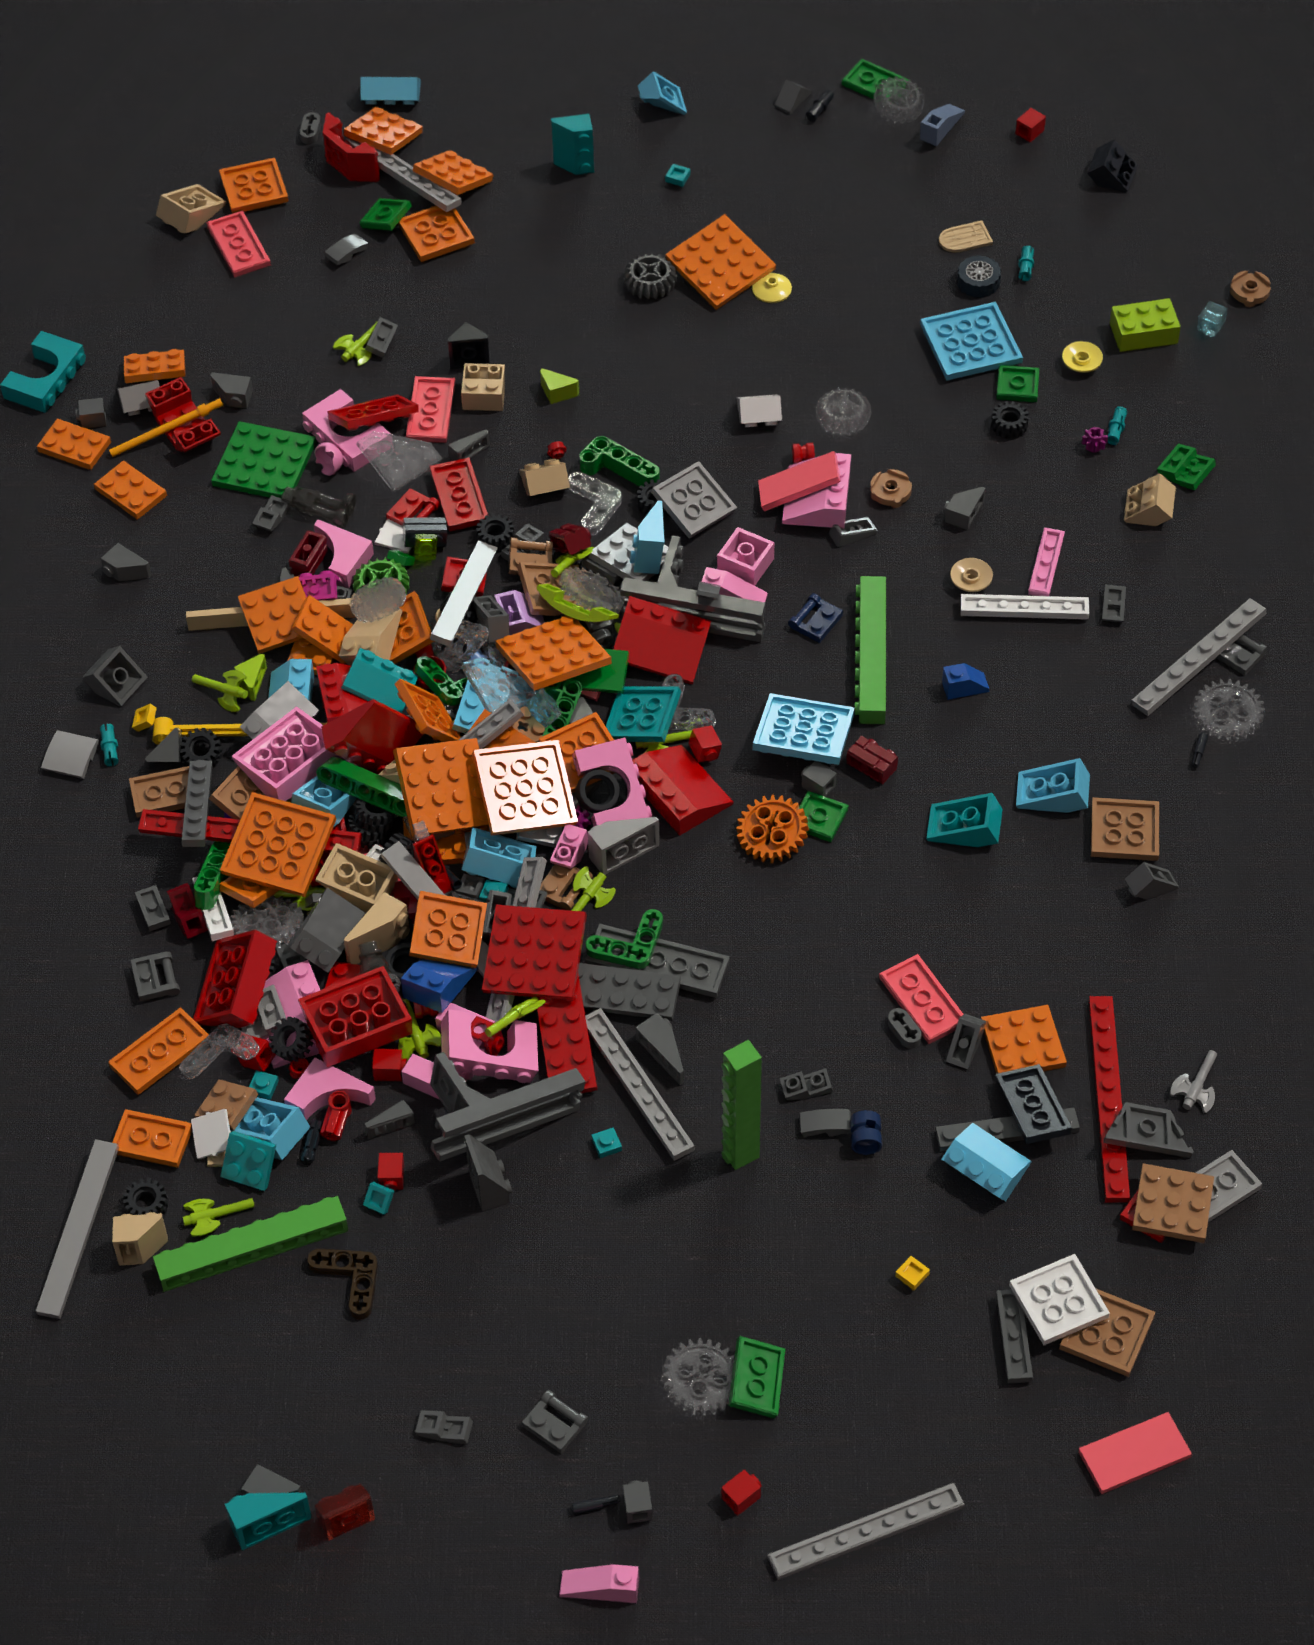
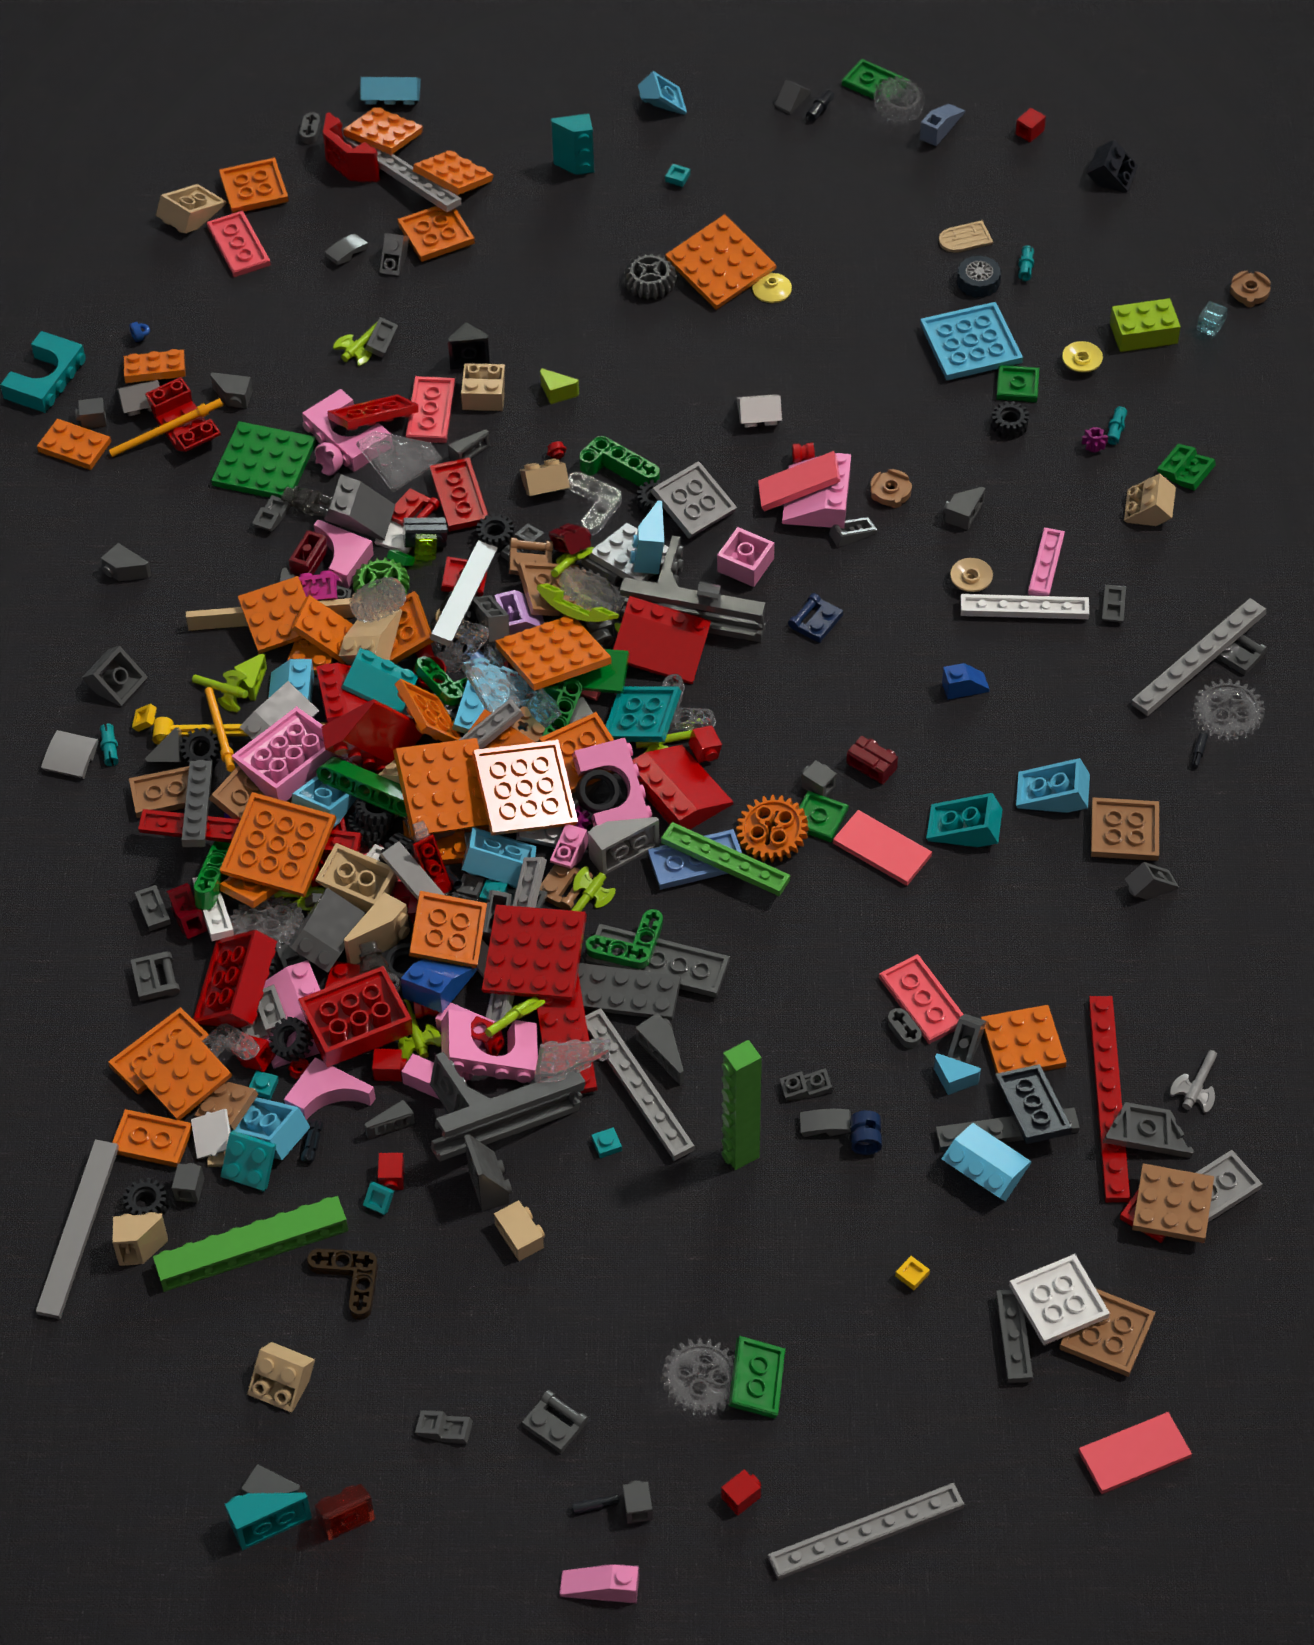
(130, 490): orange plate -> none
(136, 332): none -> blue tile
(182, 1073): none -> orange plate
(188, 1182): none -> dark grey brick
(204, 1215): lime piece -> none
(226, 752): none -> light orange bar
(280, 1376): none -> tan slope
(336, 1116): red piece -> none
(360, 508): none -> dark grey slope
(385, 214): green tile -> none
(394, 253): none -> flat silver slope
(519, 1230): none -> tan brick
(561, 1058): none -> clear plate
(678, 868): none -> medium blue plate
(725, 859): none -> bright green plate
(733, 585): bright pink slope -> none
(803, 729): medium azure plate -> none
(831, 414): clear gear -> none
(871, 651): bright green brick -> none
(882, 847): none -> coral tile
(955, 1074): none -> medium azure slope

